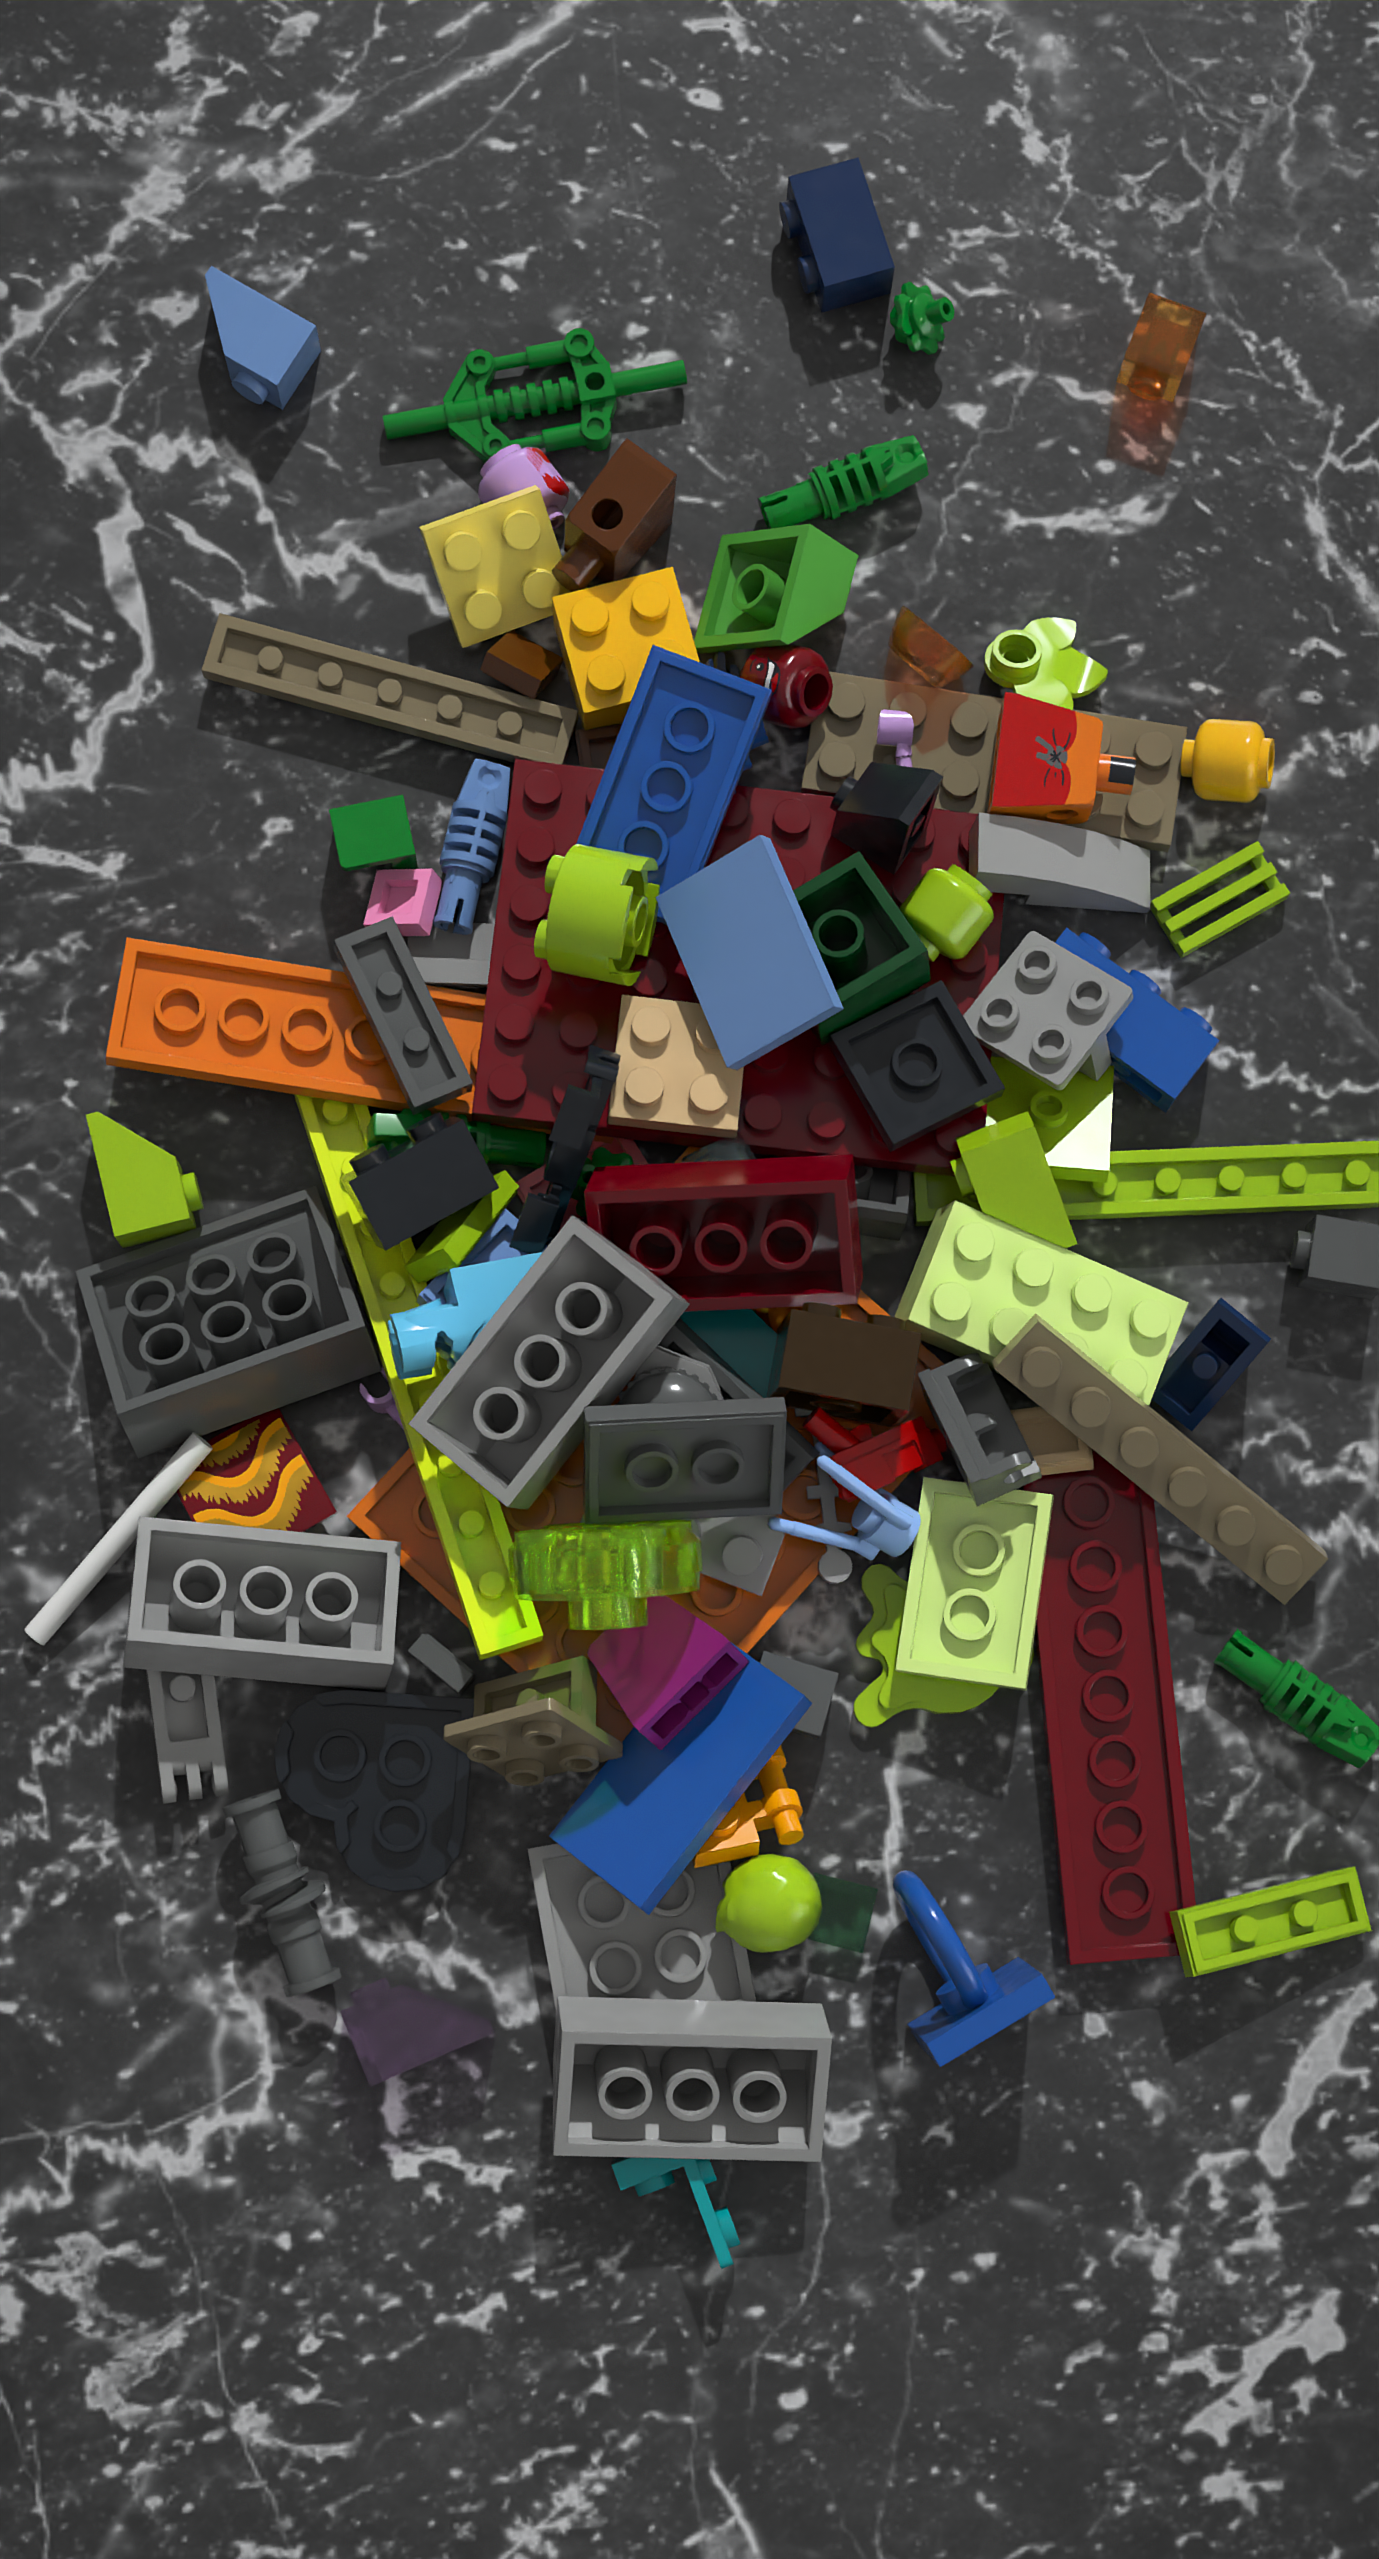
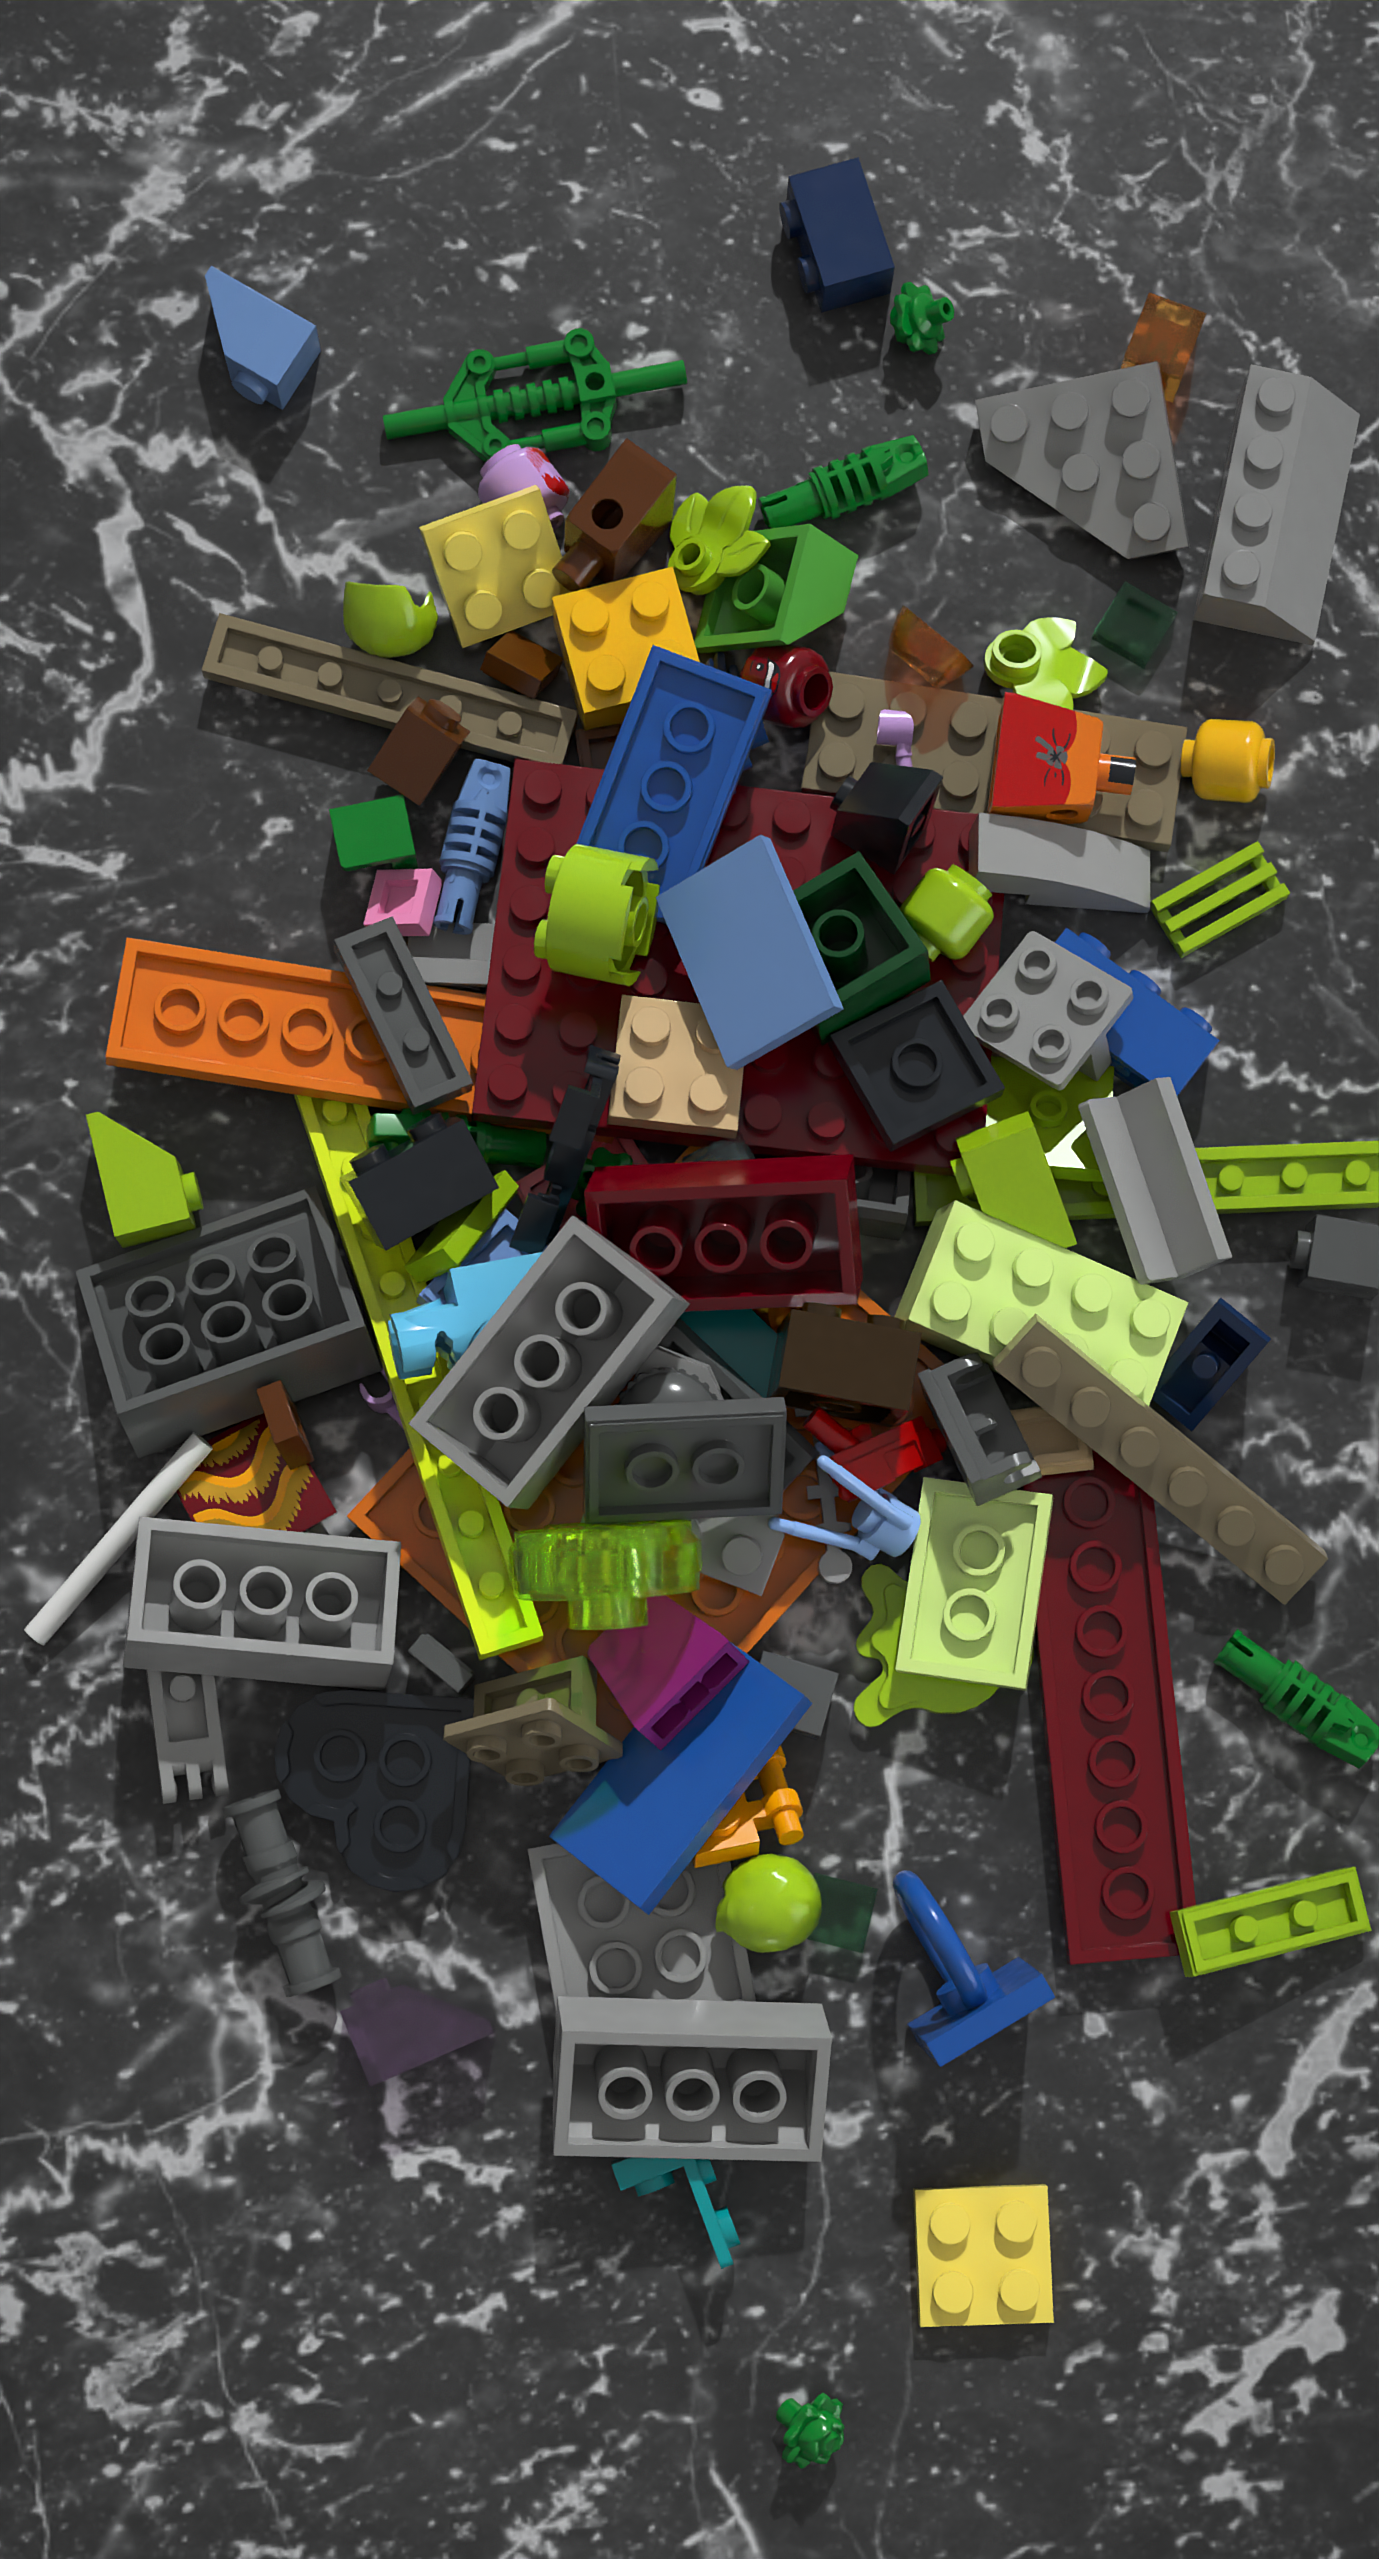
(285, 1425): none -> reddish brown tile
(387, 620): none -> lime hair
(420, 749): none -> reddish brown brick
(715, 539): none -> lime plate
(812, 2430): none -> green plant
(983, 2255): none -> light yellow plate
(1095, 455): none -> light grey plate
(1134, 625): none -> clear green tile
(1155, 1182): none -> light grey panel
(1277, 507): none -> light grey slope

